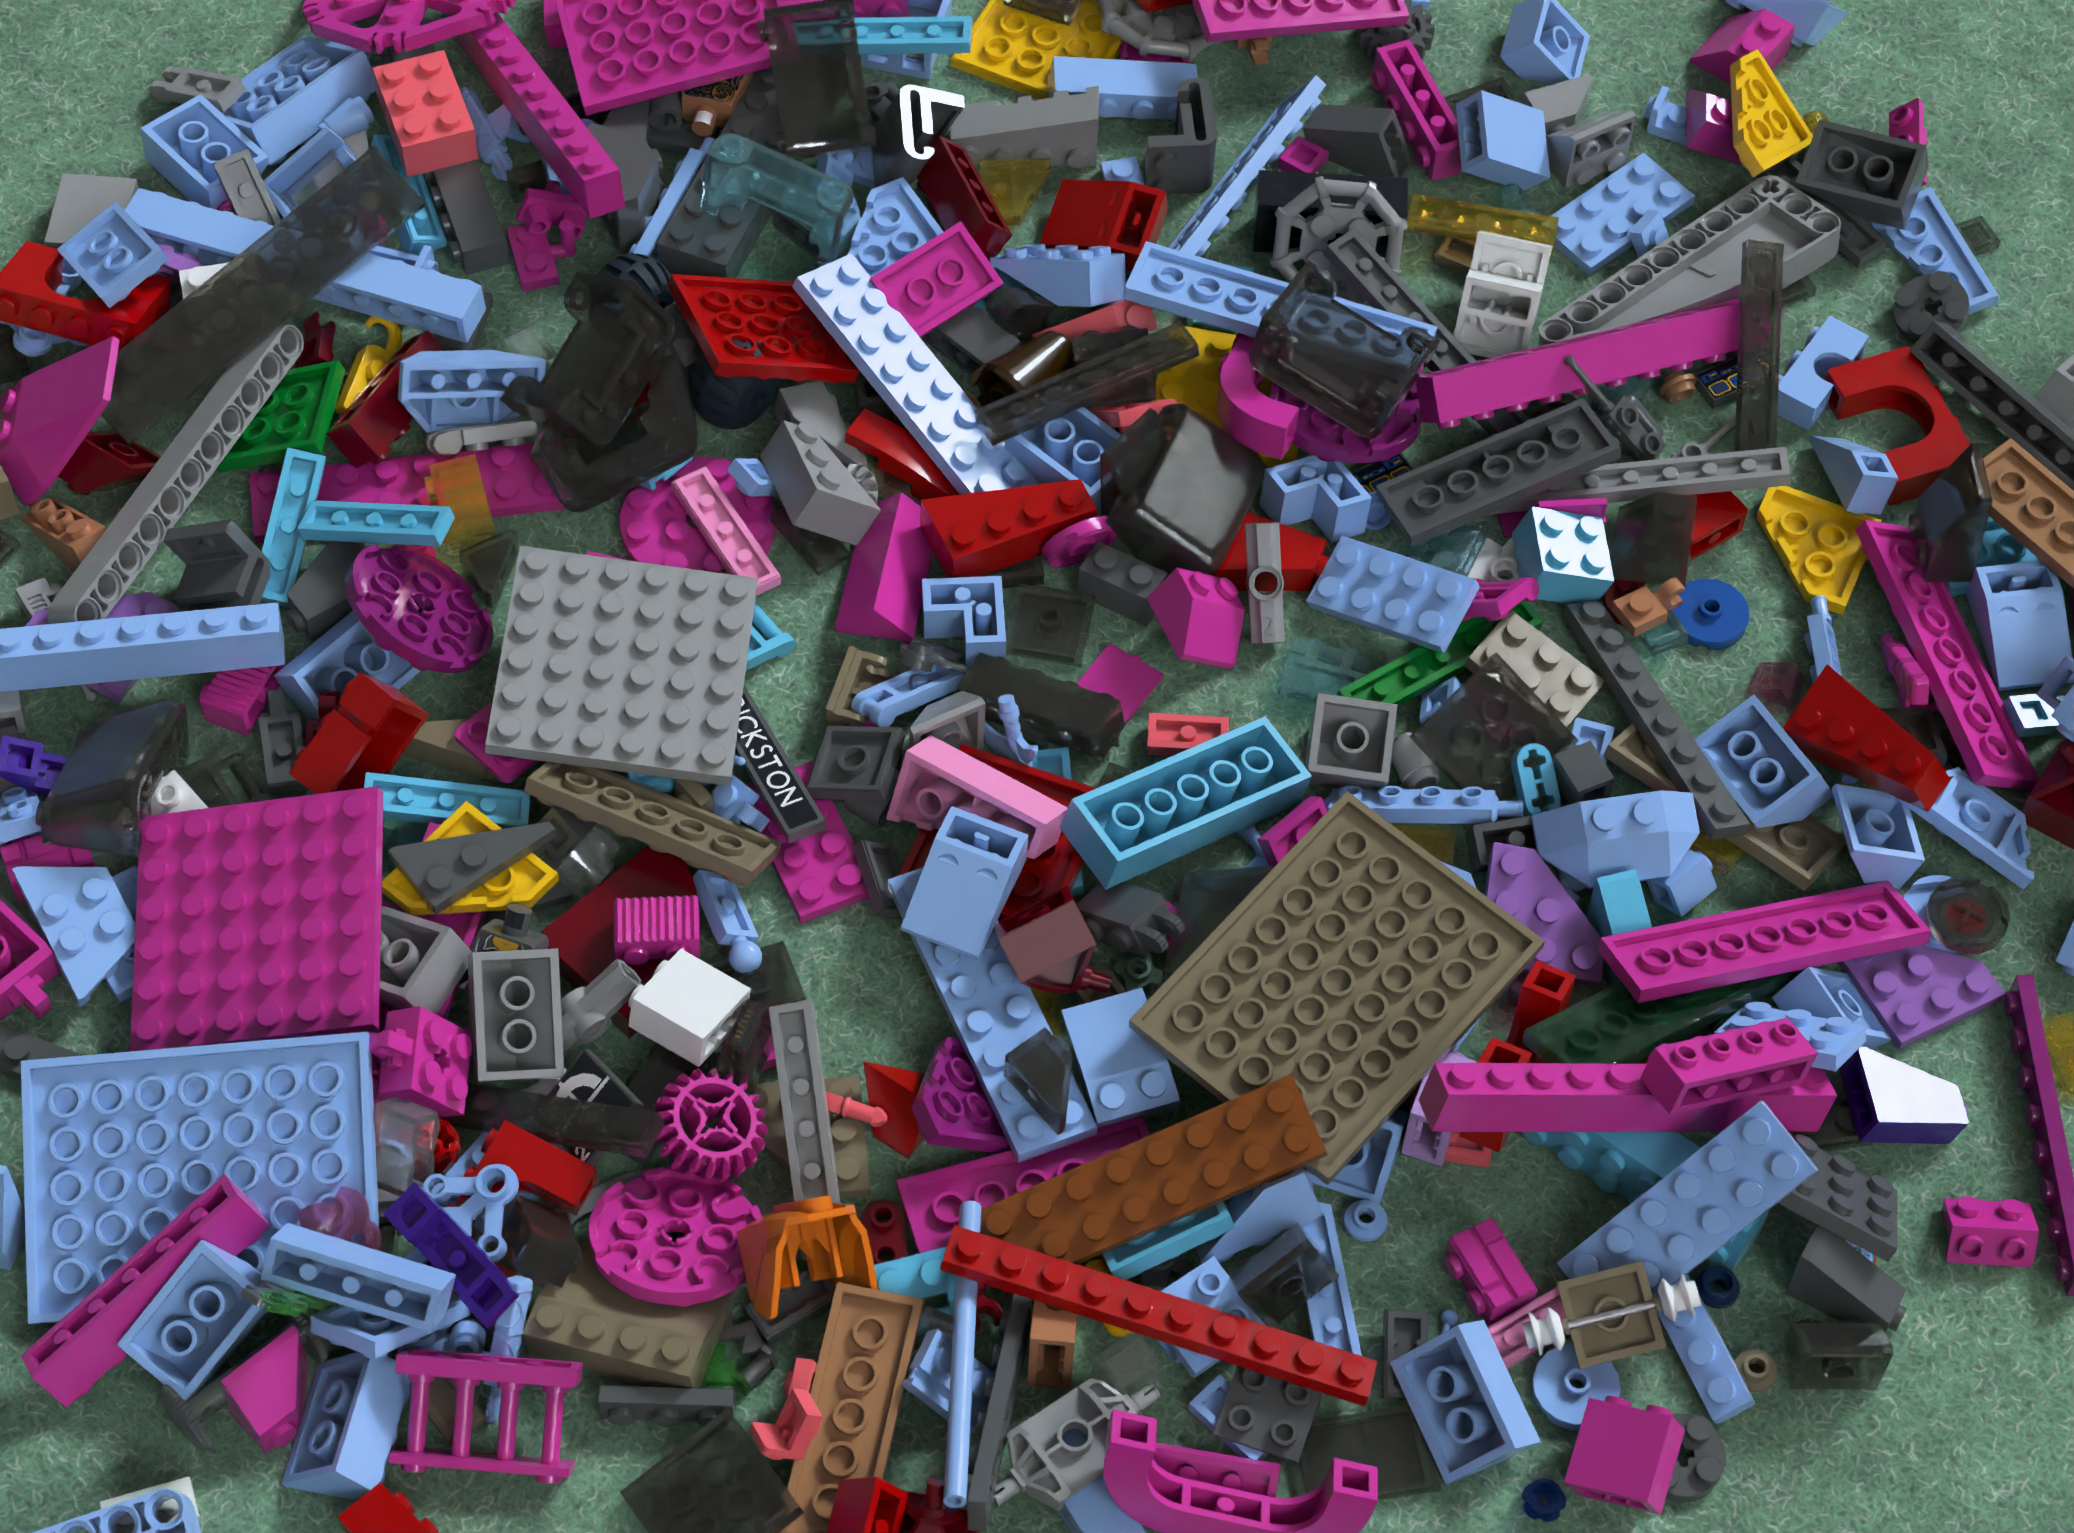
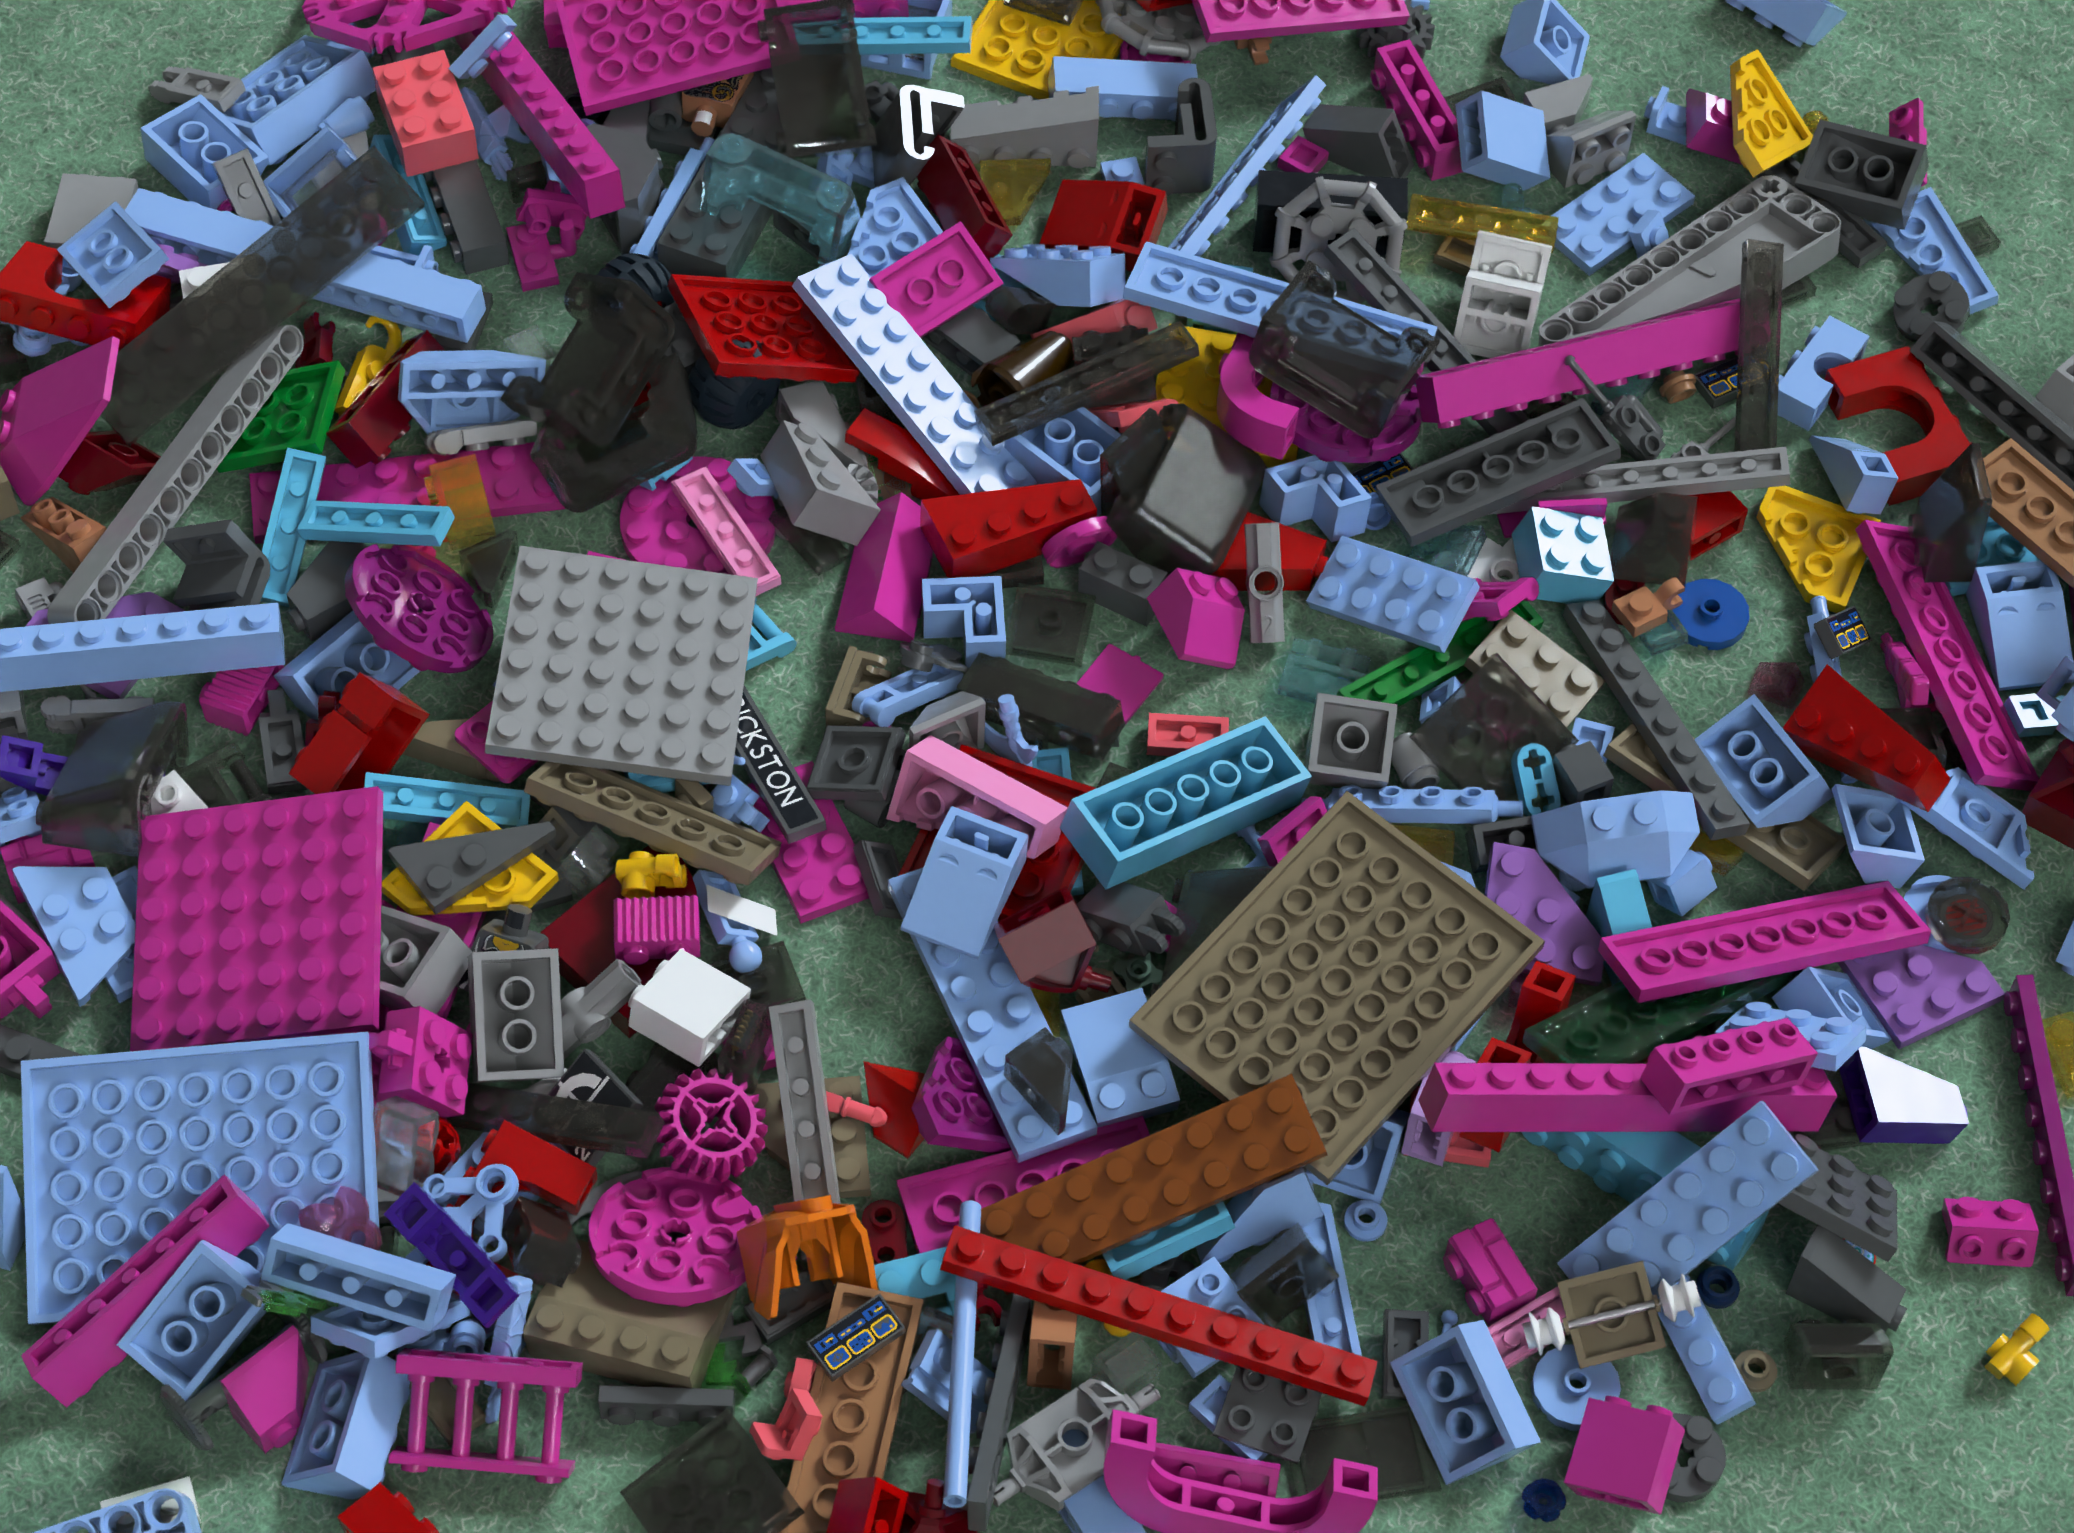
(73, 715): none -> light grey hinge
(473, 59): none -> light blue plate
(644, 872): none -> yellow plate
(741, 910): none -> white sticker
(855, 1337): none -> tile
(1741, 36): dark pink slope -> none
(1842, 632): none -> tile
(2012, 1355): none -> yellow plate

